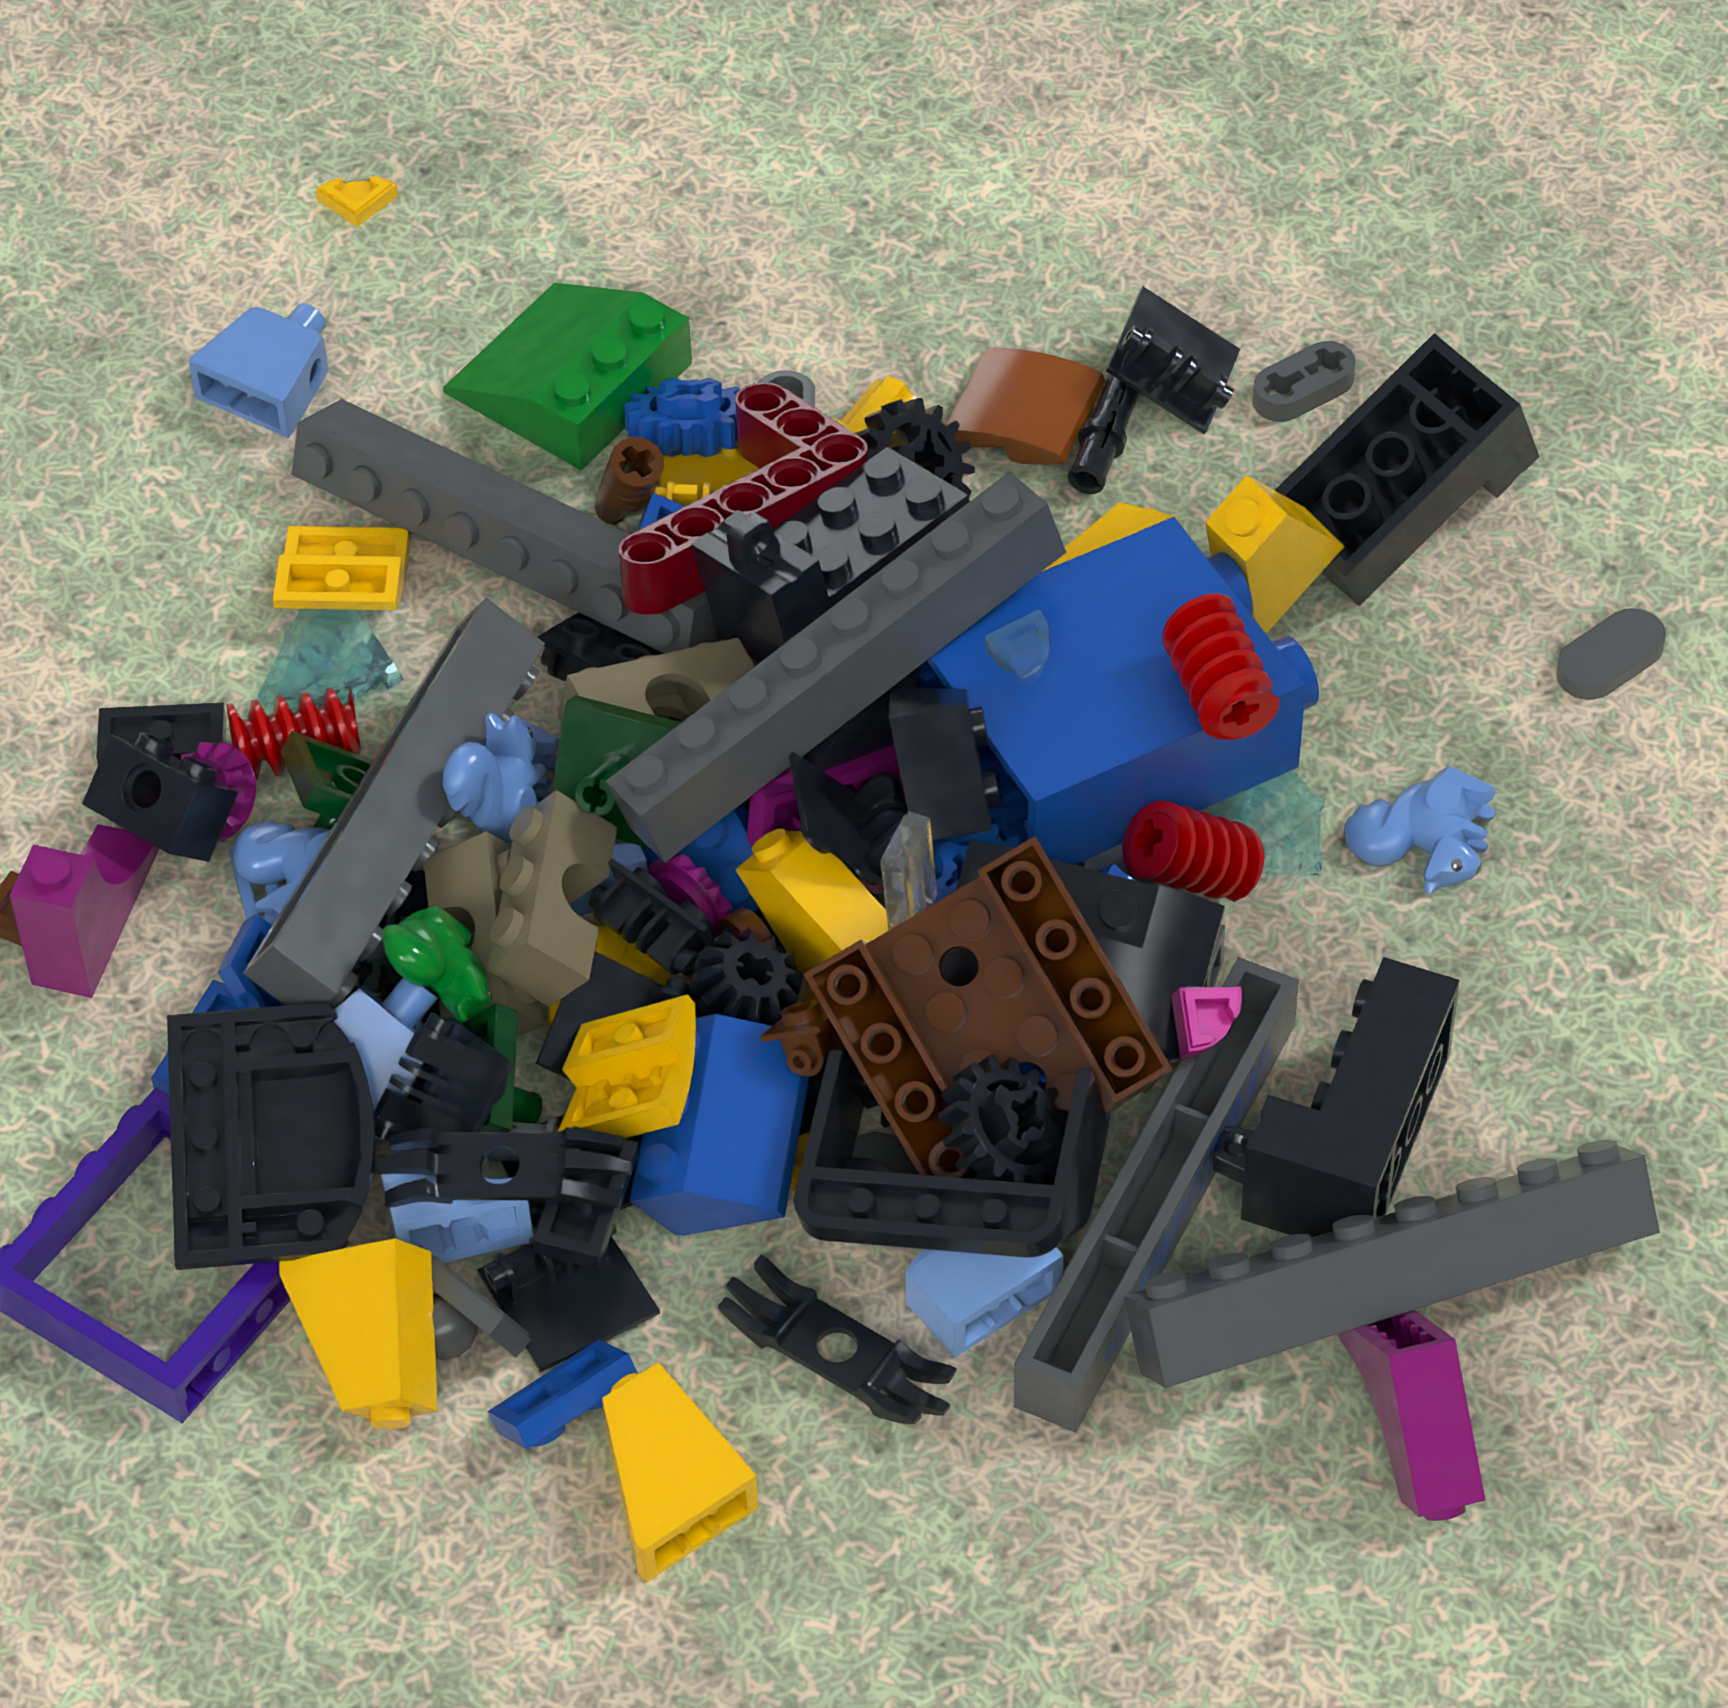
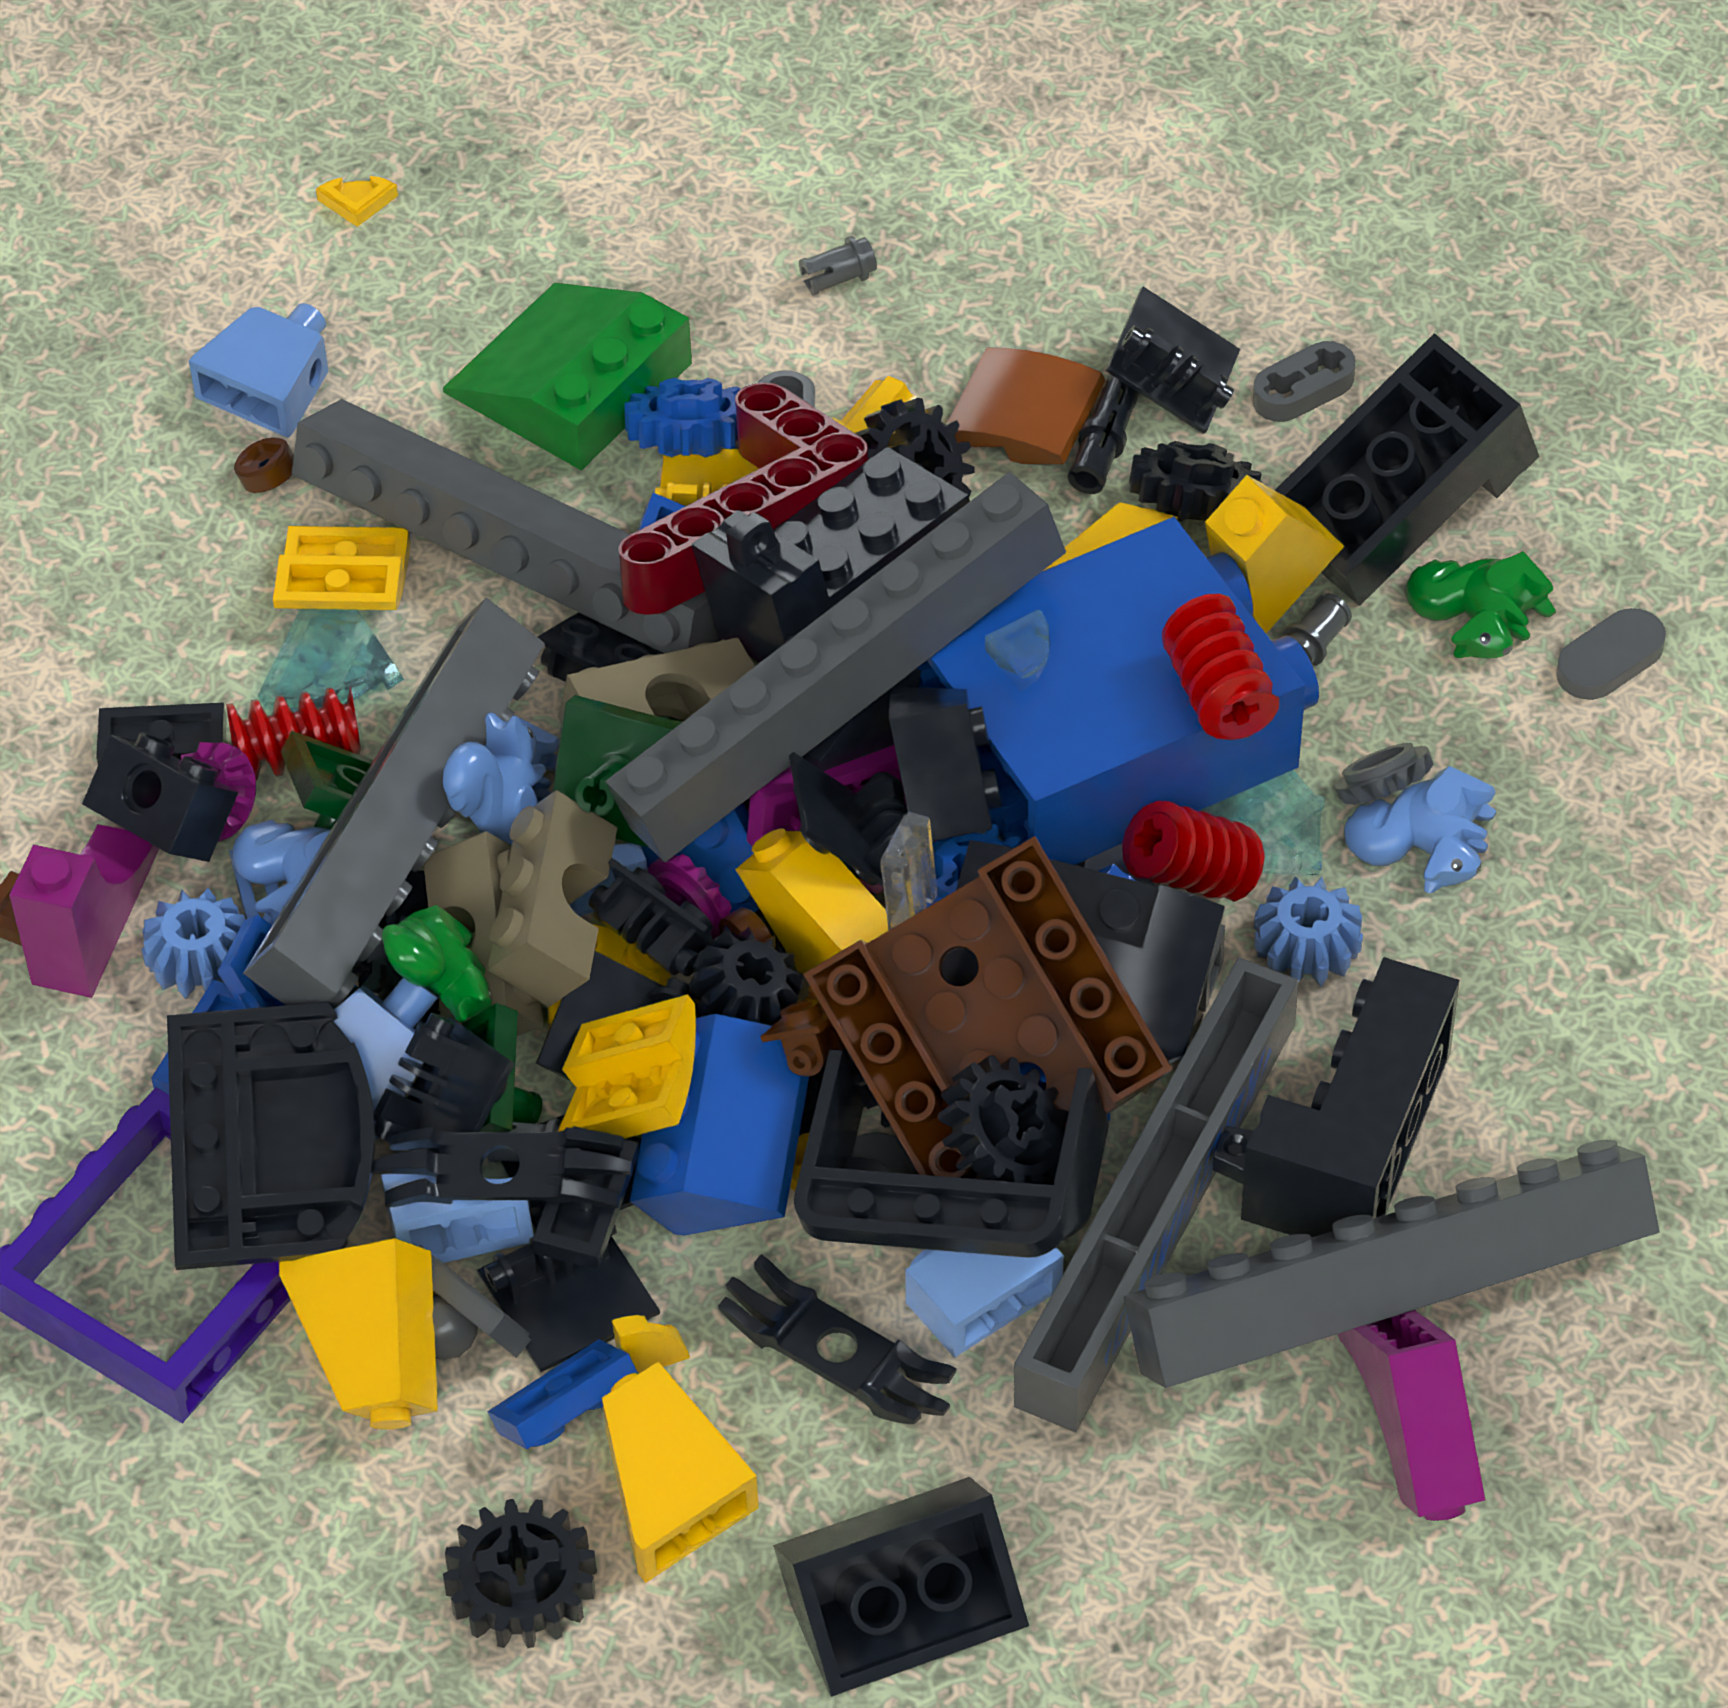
(190, 940): none -> medium blue gear
(264, 465): none -> reddish brown tile
(484, 1566): none -> black gear
(628, 479): reddish brown hinge -> none
(649, 1342): none -> yellow tile
(840, 264): none -> dark grey pin
(902, 1585): none -> black slope
(1187, 478): none -> black gear
(1204, 1017): dark pink tile -> none
(1308, 930): none -> medium blue gear
(1320, 626): none -> dark grey pin
(1383, 773): none -> dark grey gear
(1489, 592): none -> green animal

